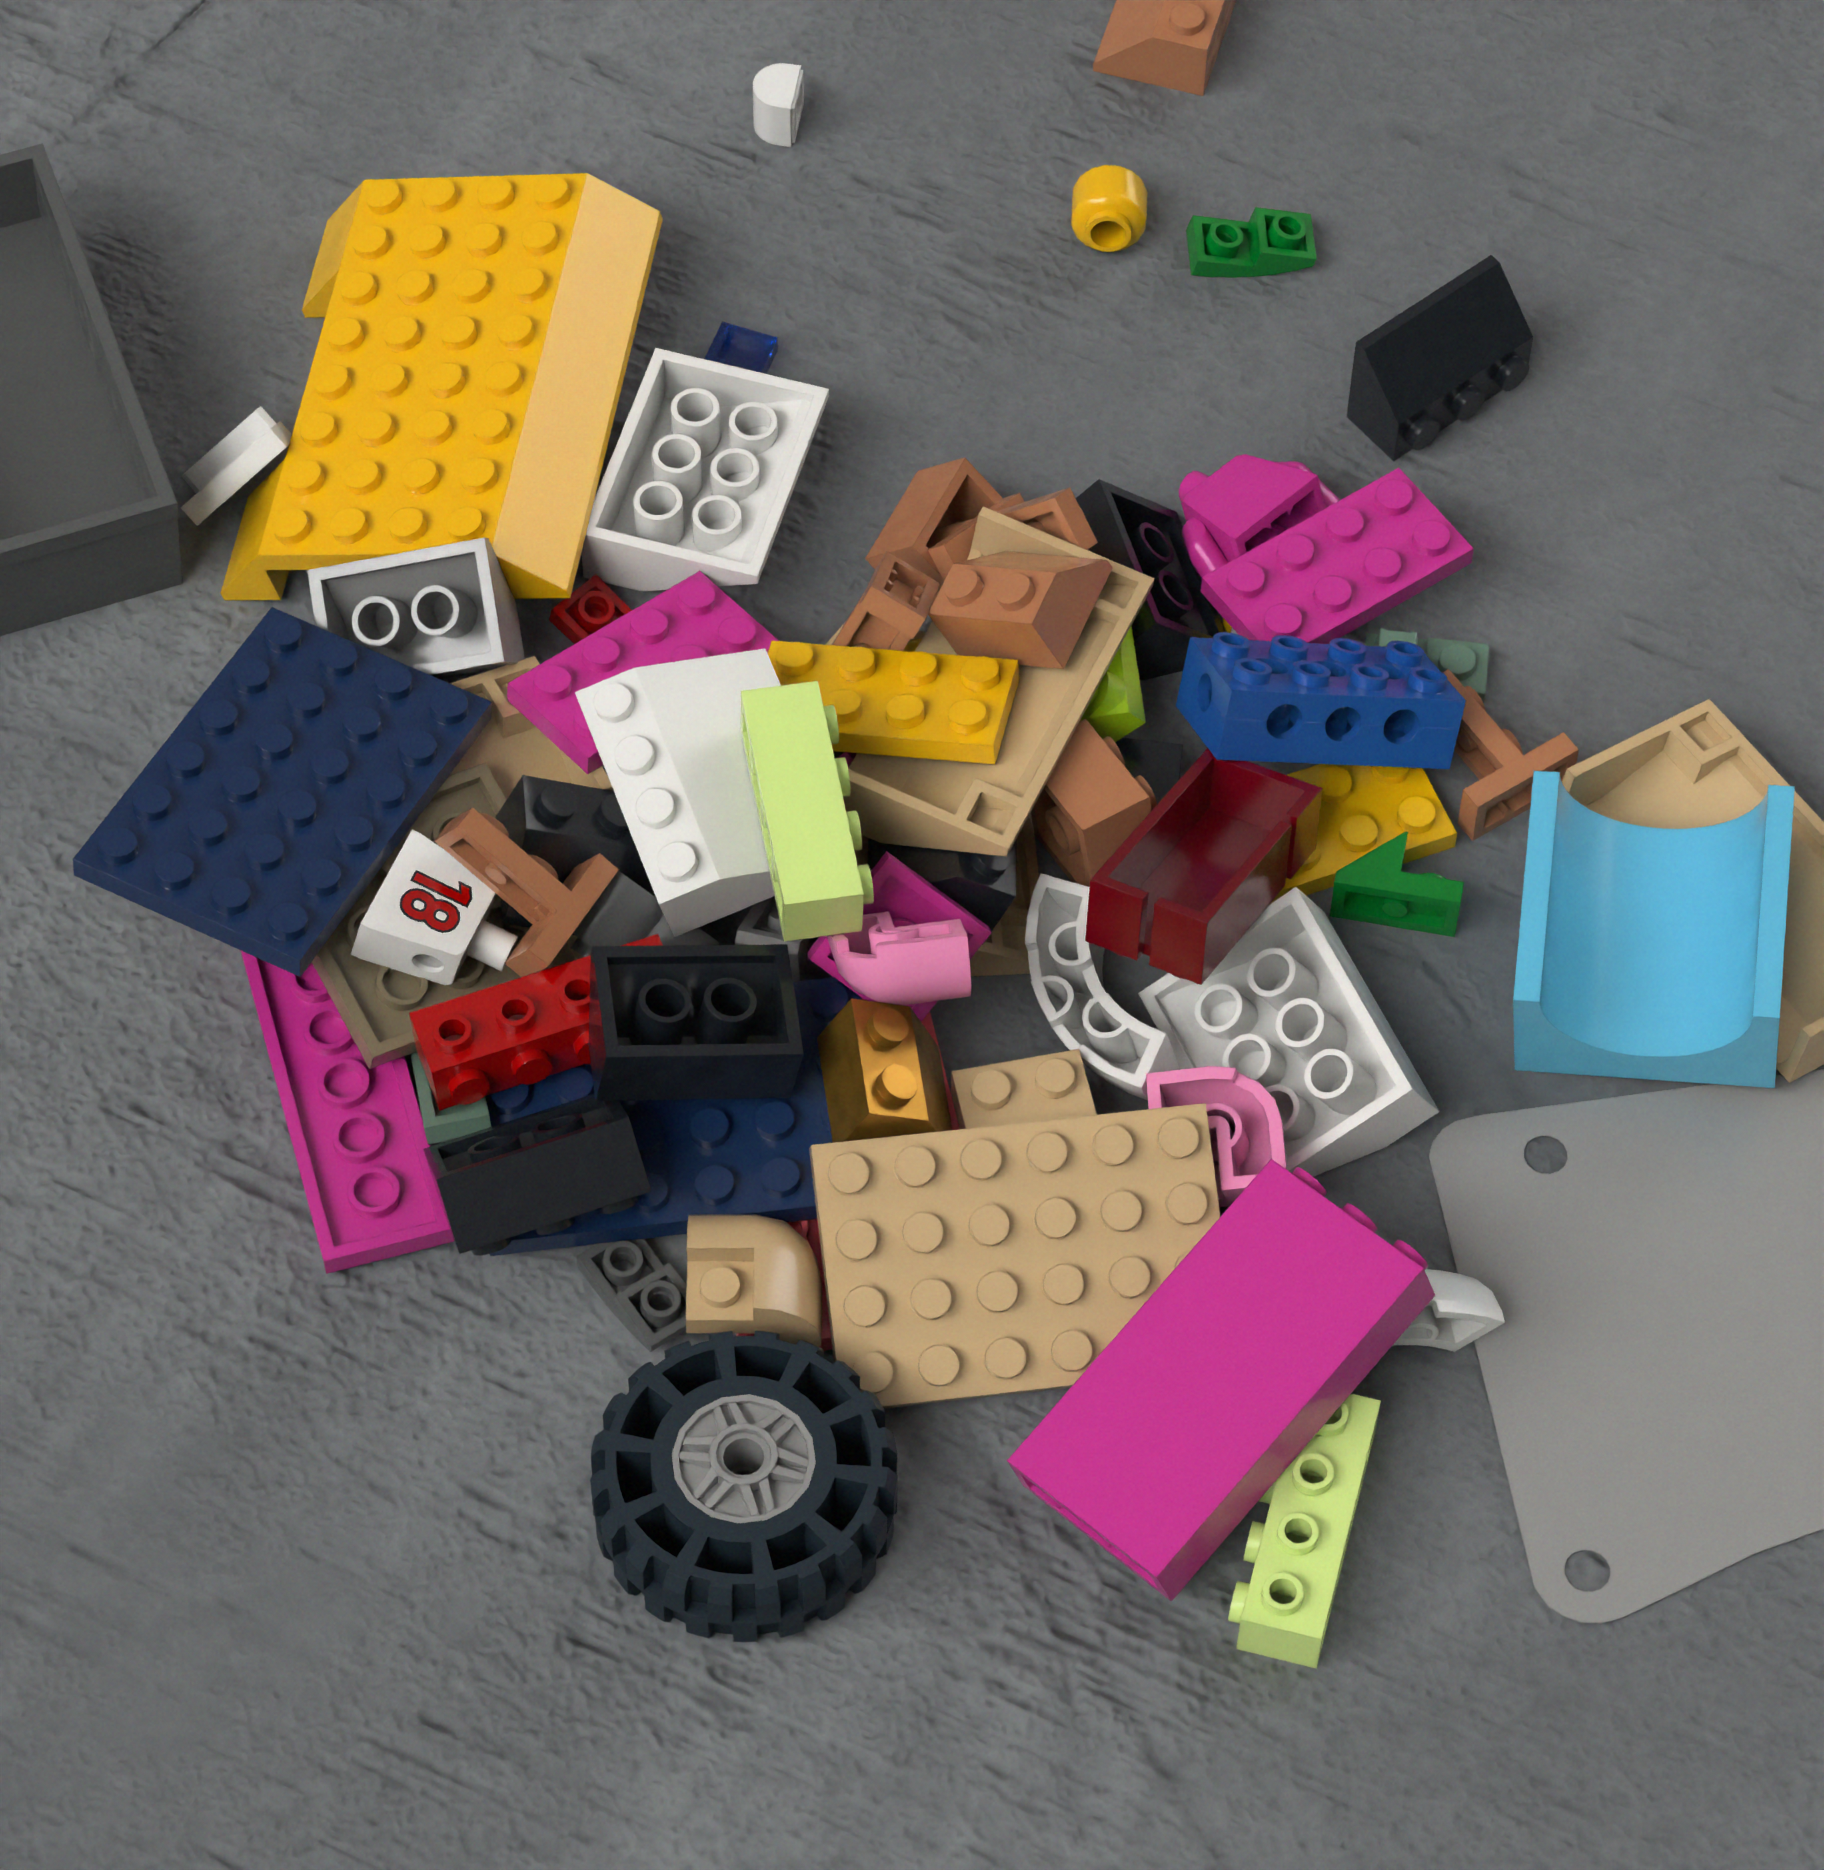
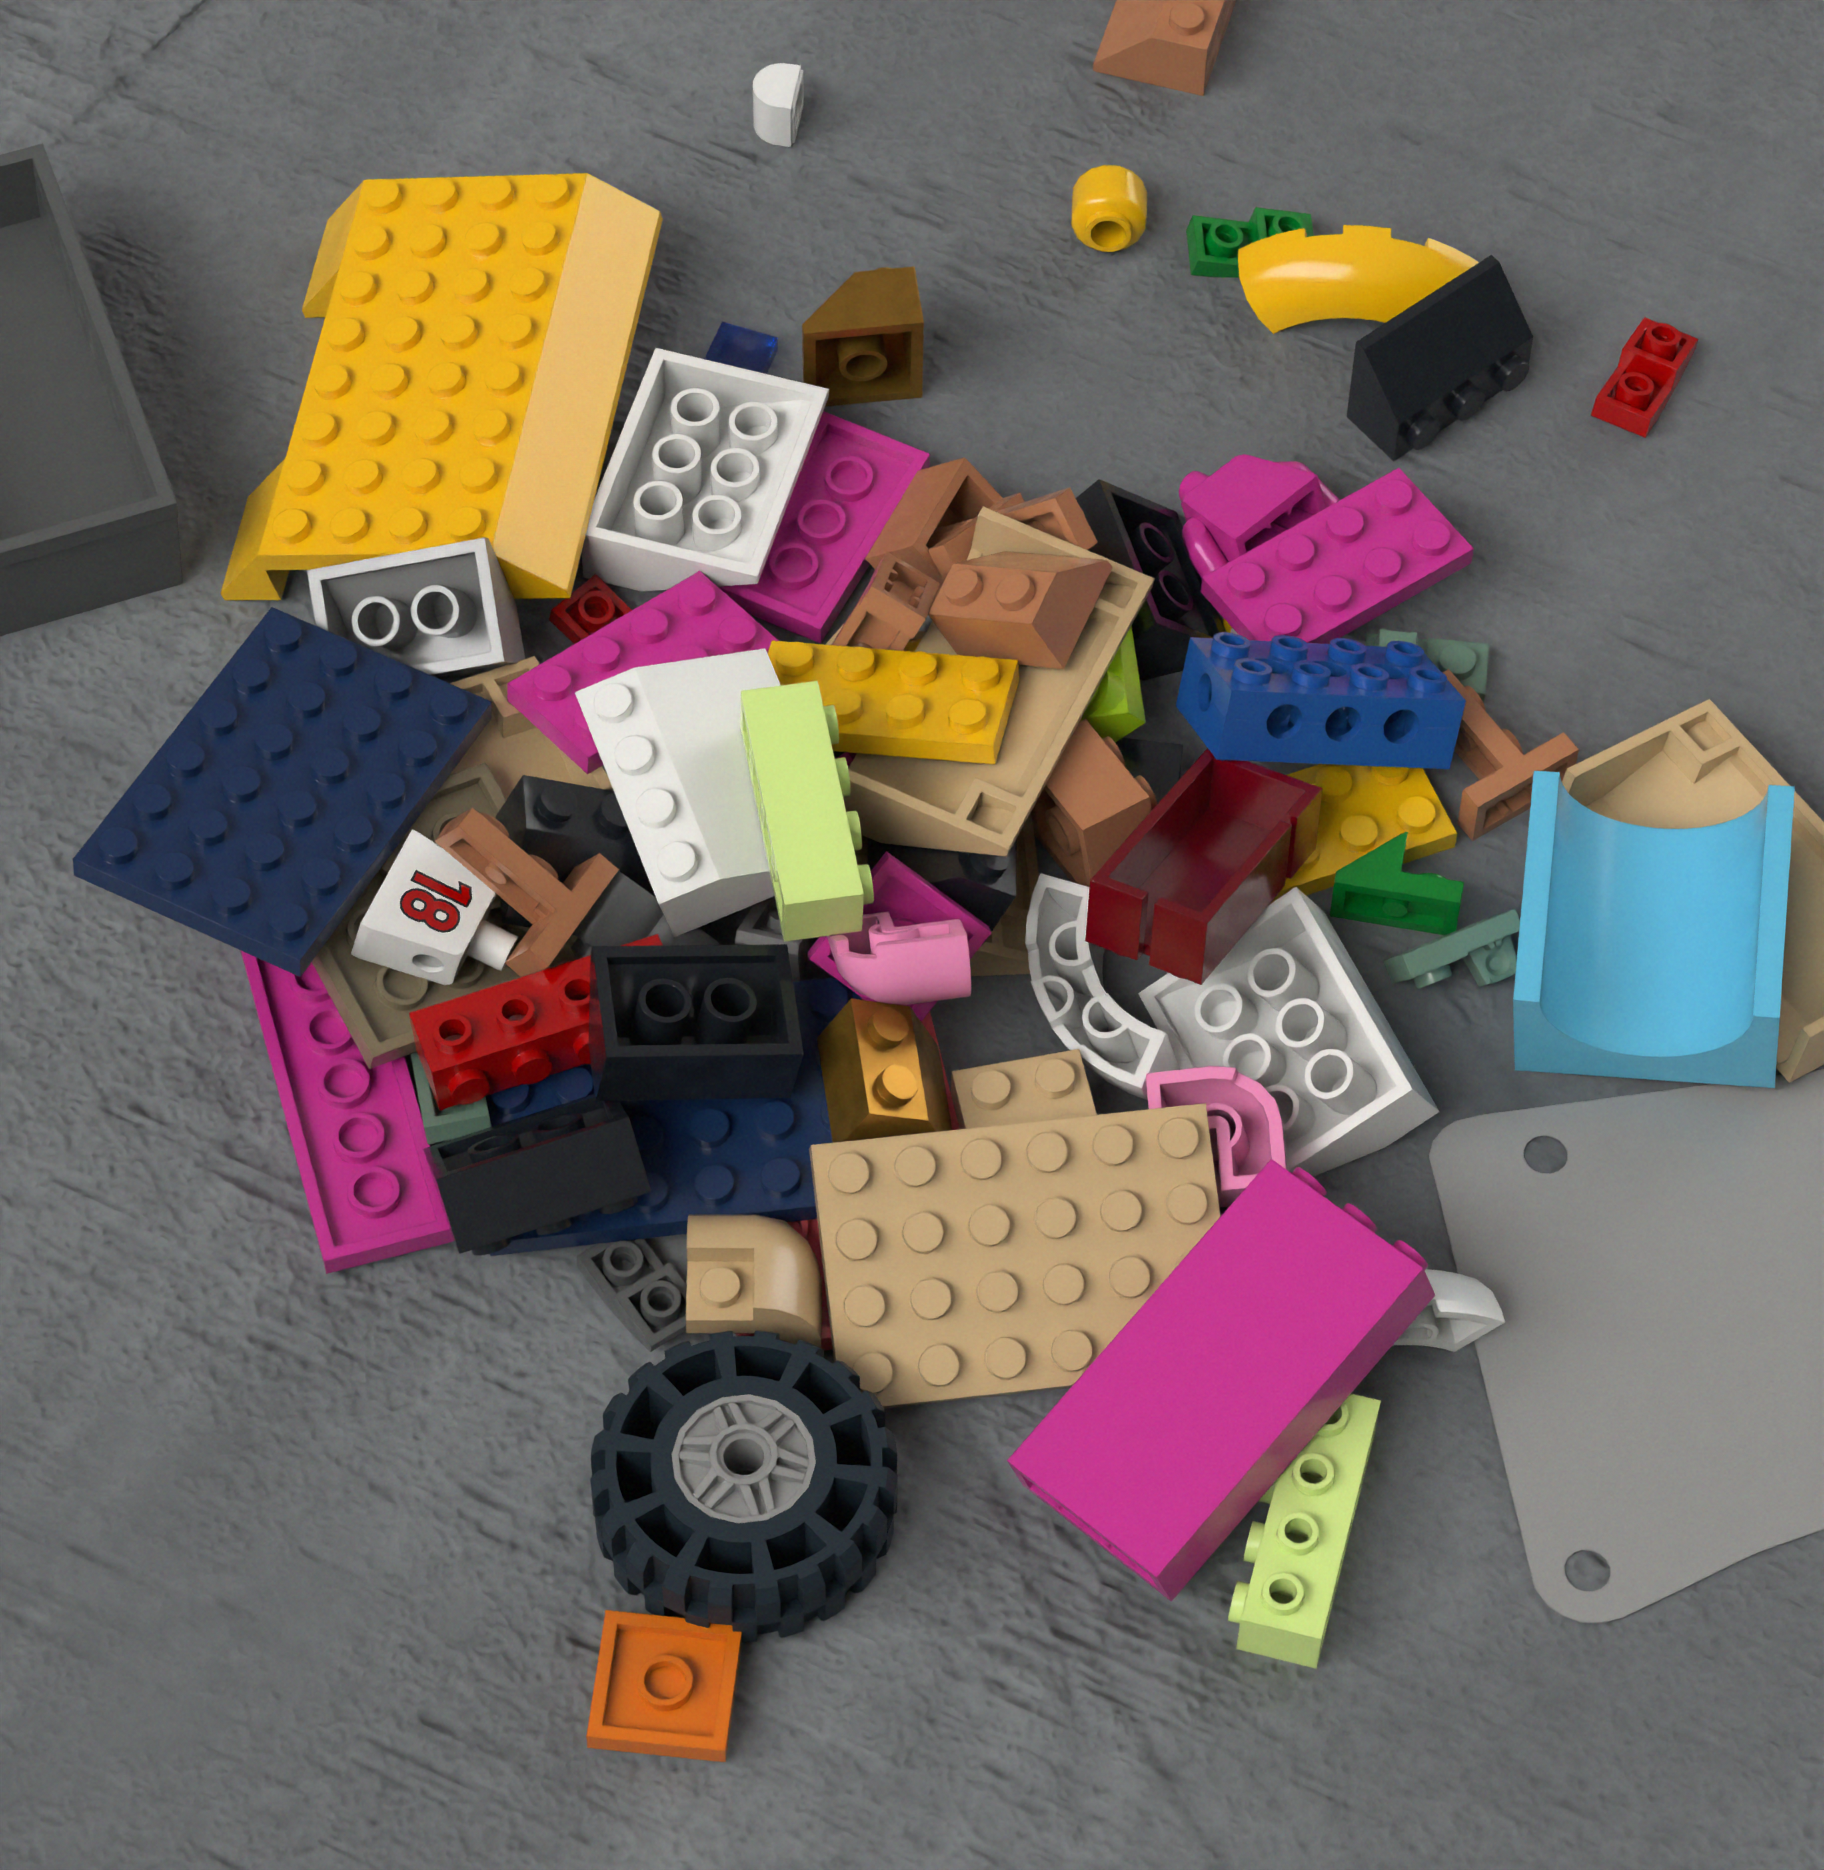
(233, 463): white slope -> none
(664, 1687): none -> orange plate
(829, 526): none -> dark pink plate
(867, 339): none -> pearl gold slope
(1342, 275): none -> yellow brick
(1482, 945): none -> sand green hinge
(1644, 377): none -> red slope

